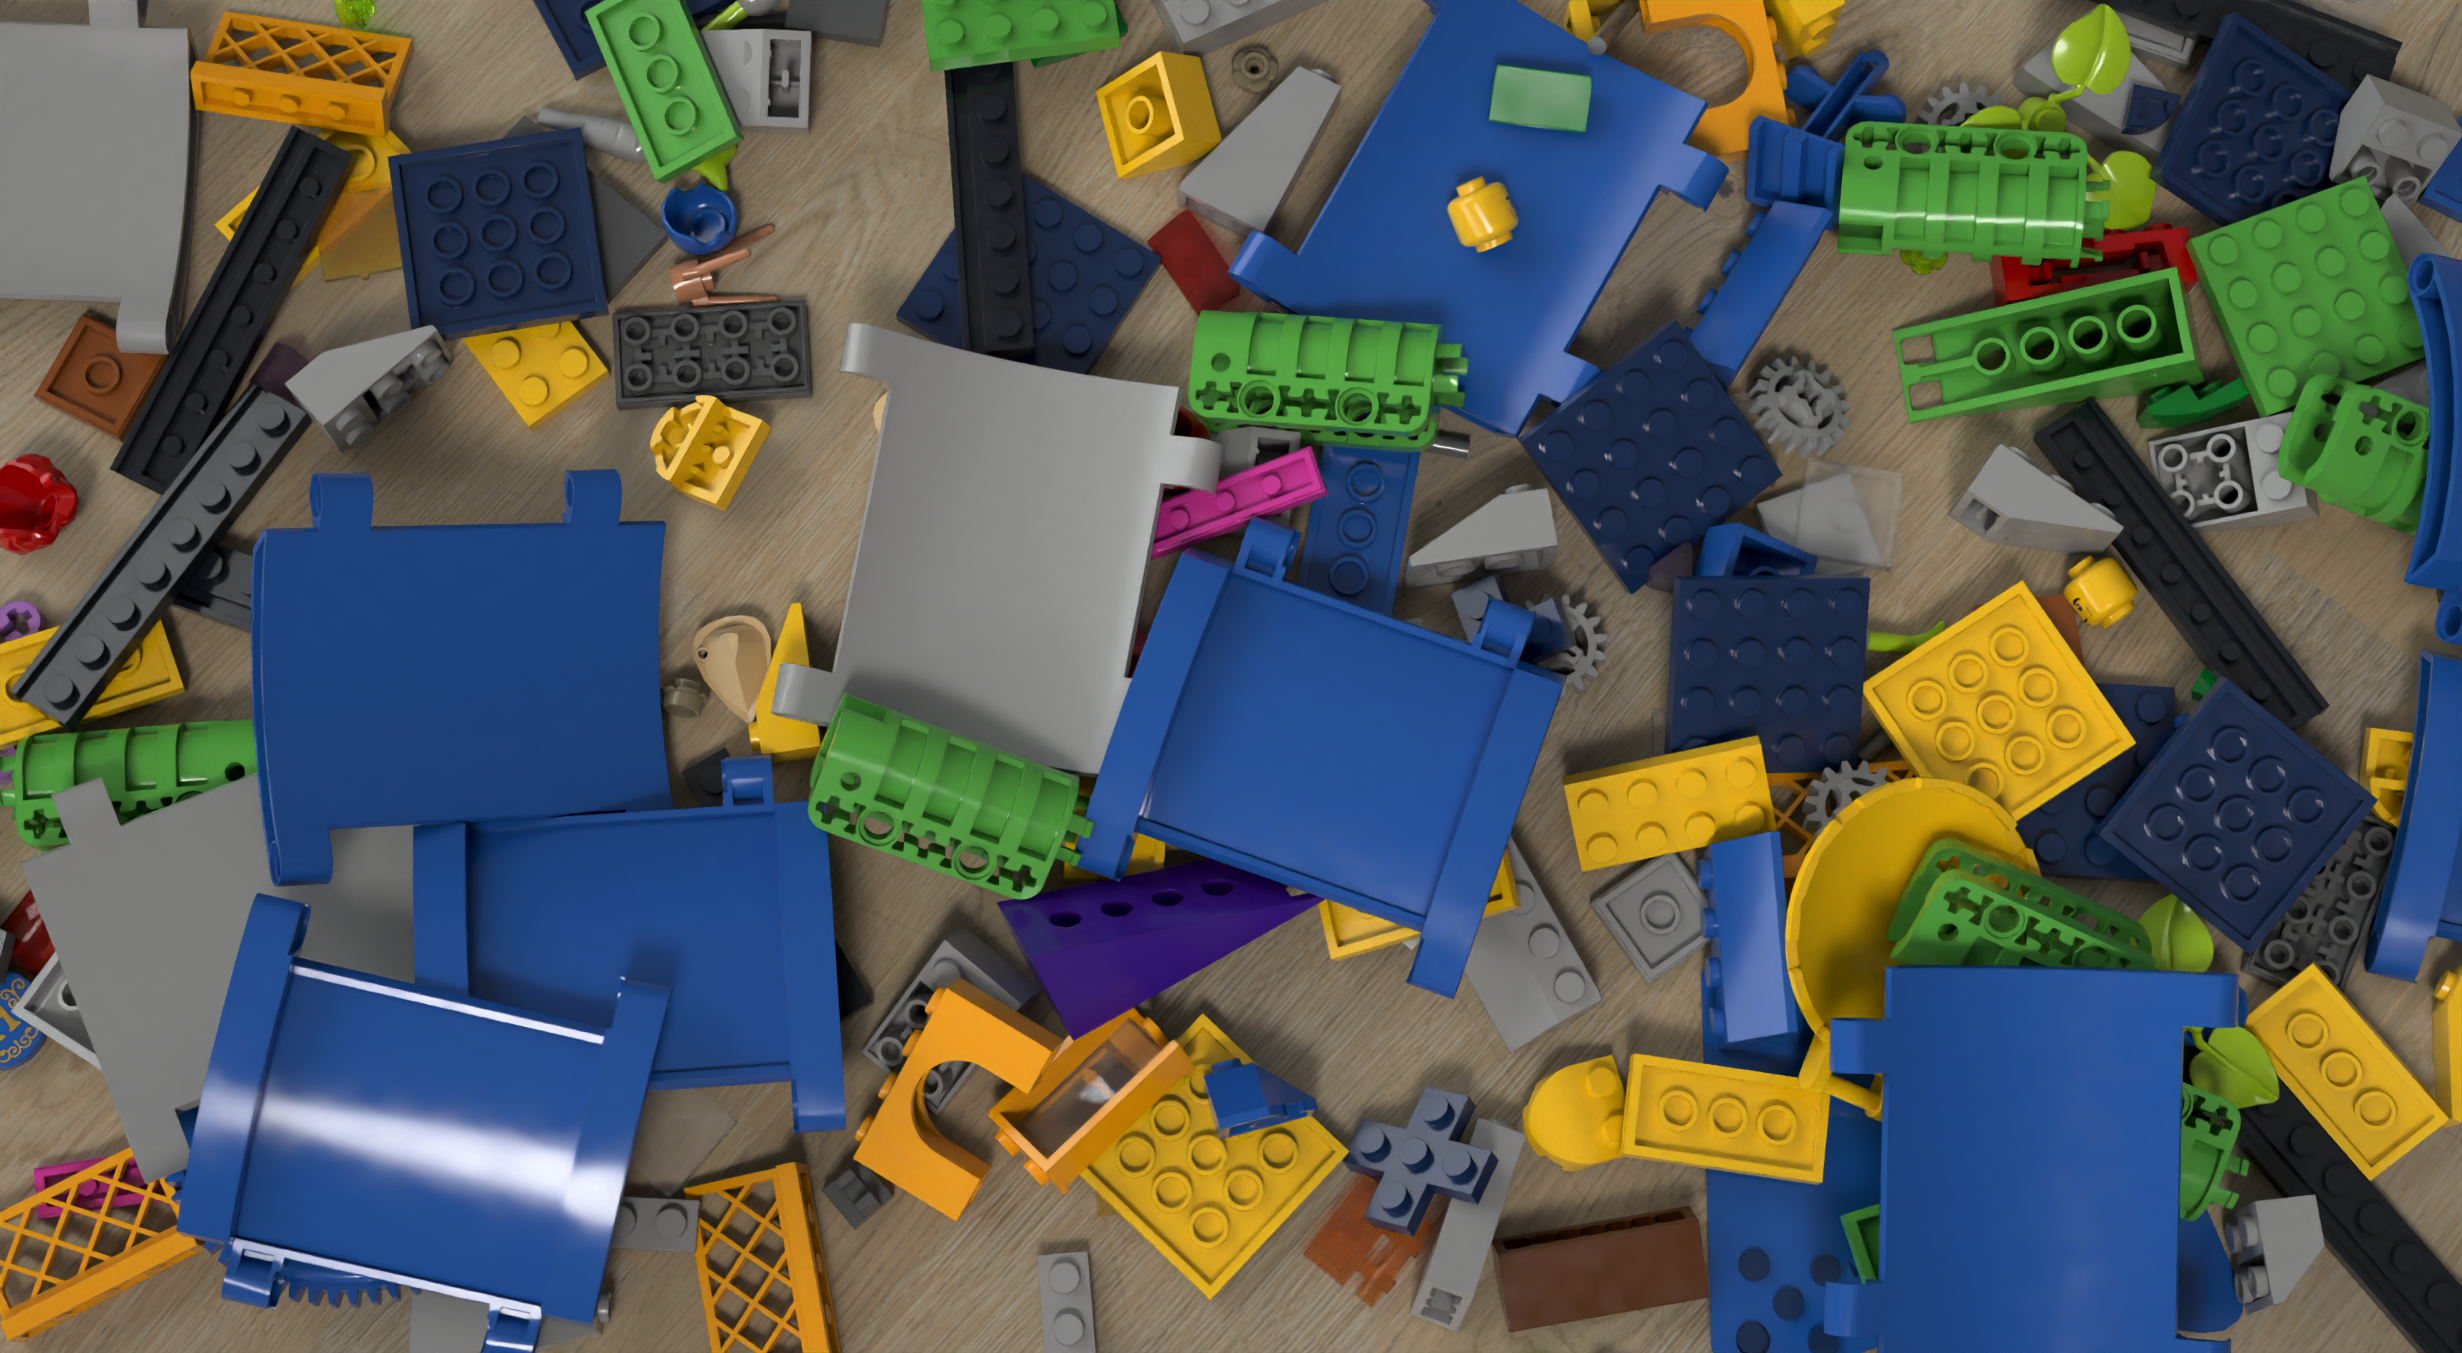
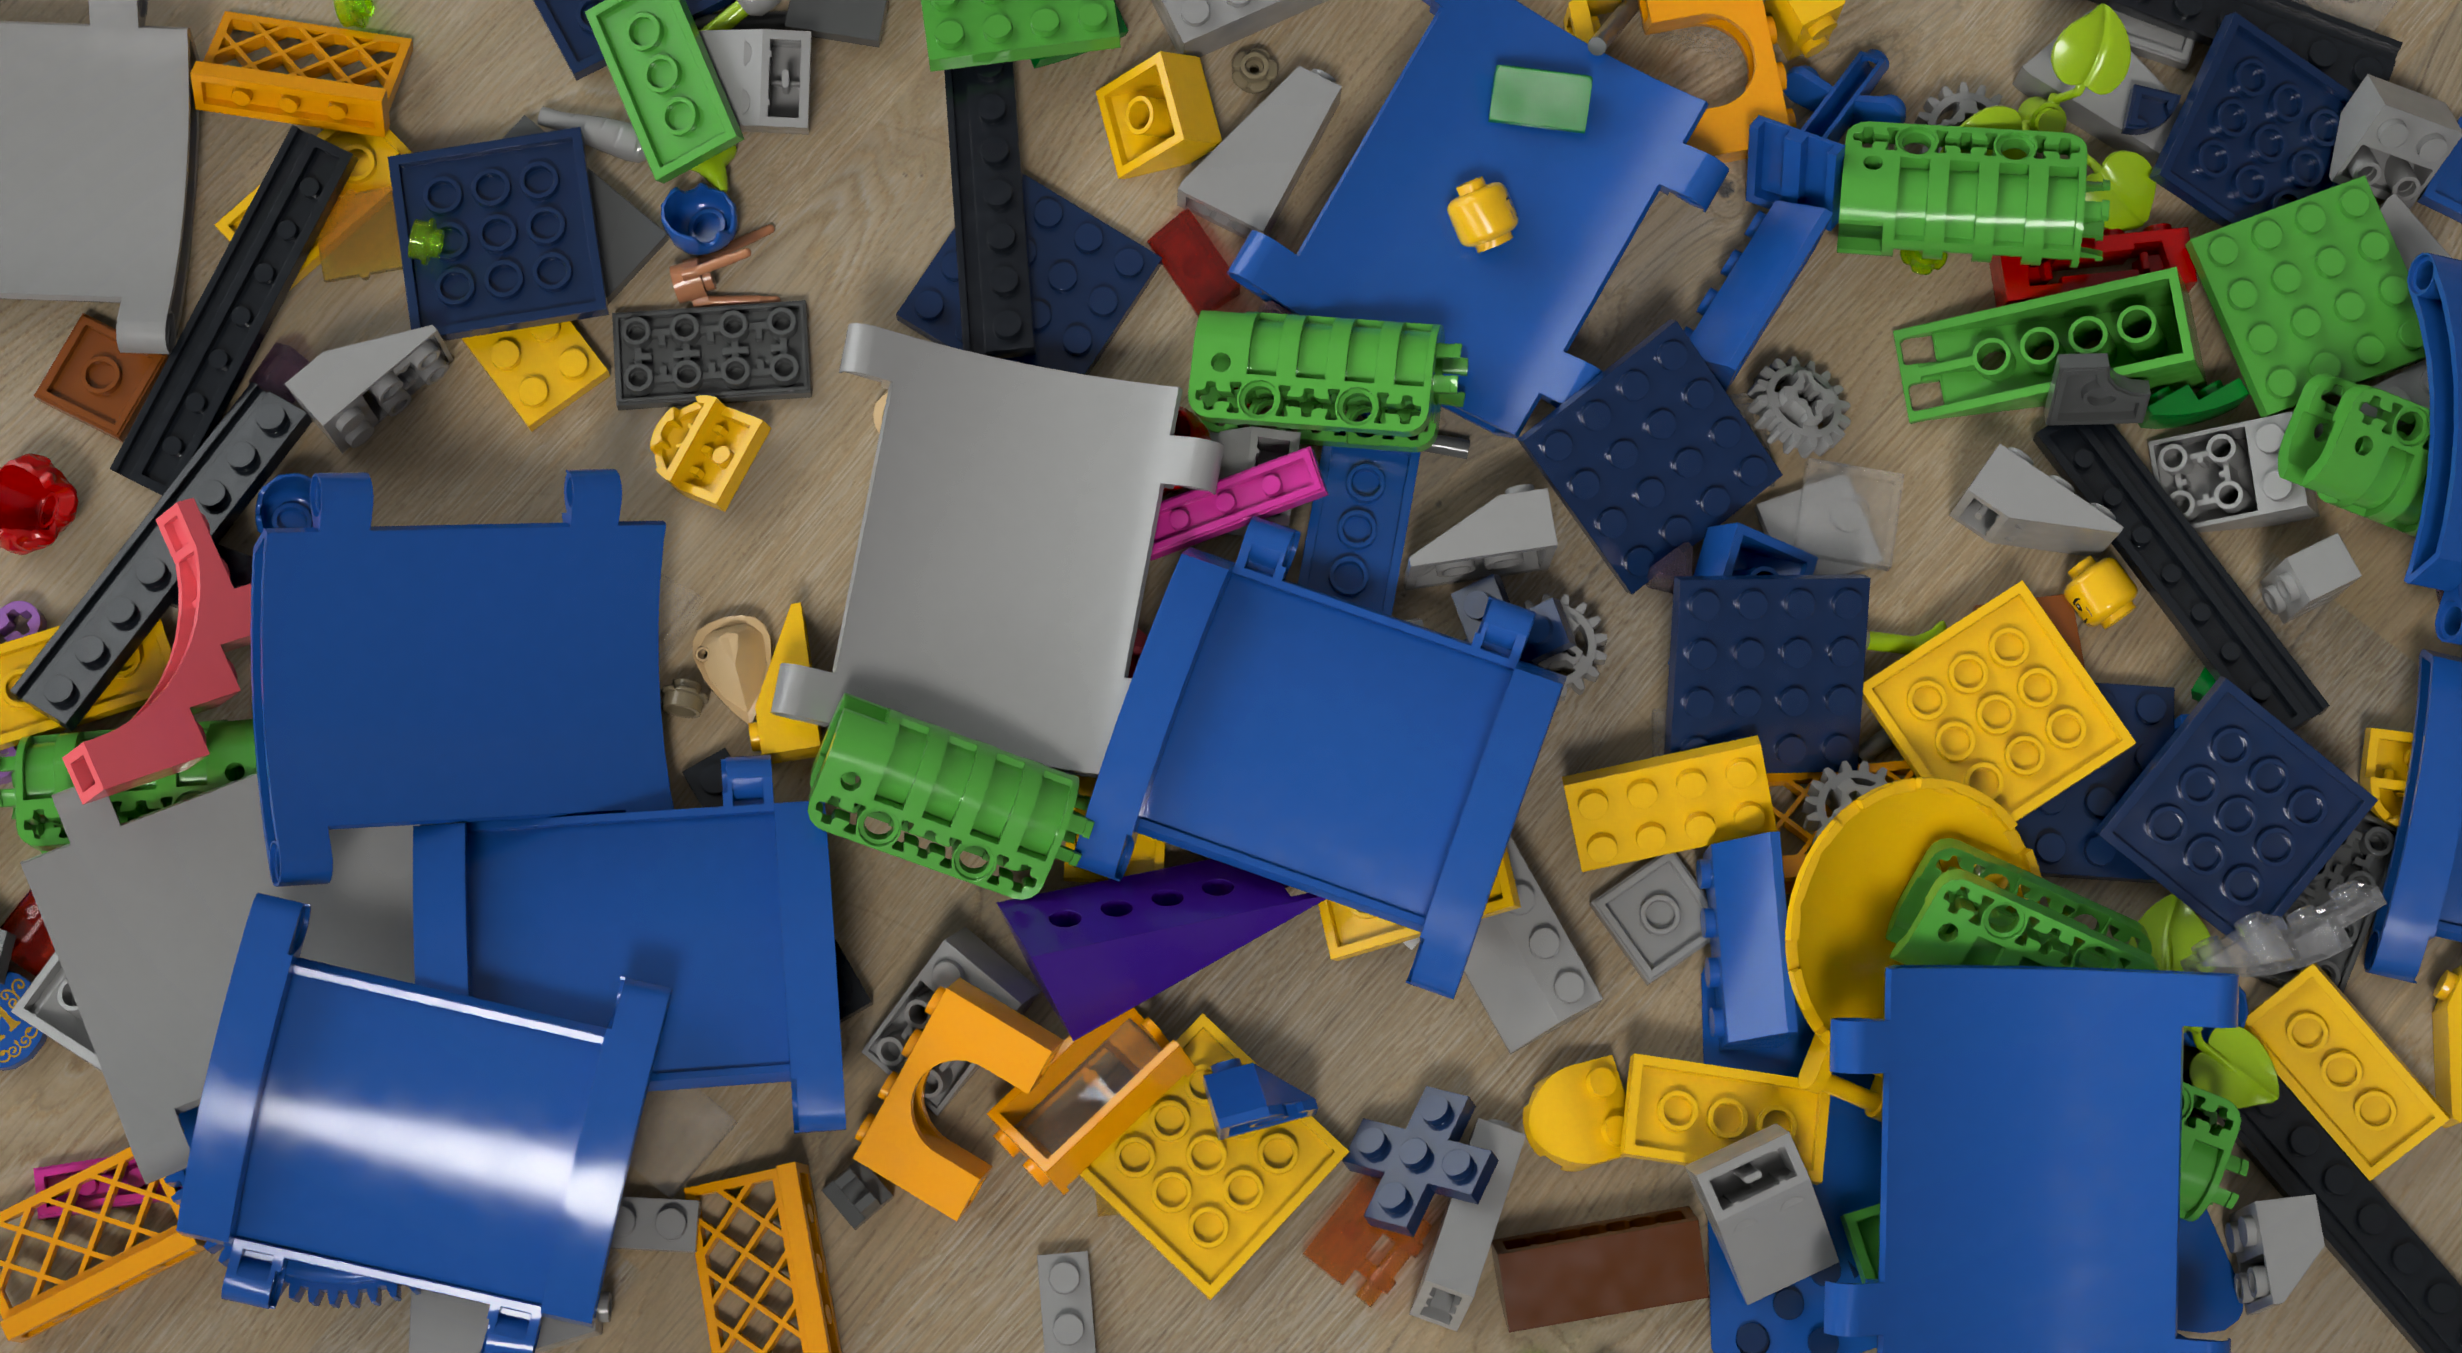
(197, 677): none -> coral arch
(284, 503): none -> blue hair
(425, 240): none -> clear neon green plate
(1763, 1212): none -> light grey slope
(2091, 392): none -> dark grey tile
(2270, 946): none -> clear slope
(2309, 579): none -> light grey brick

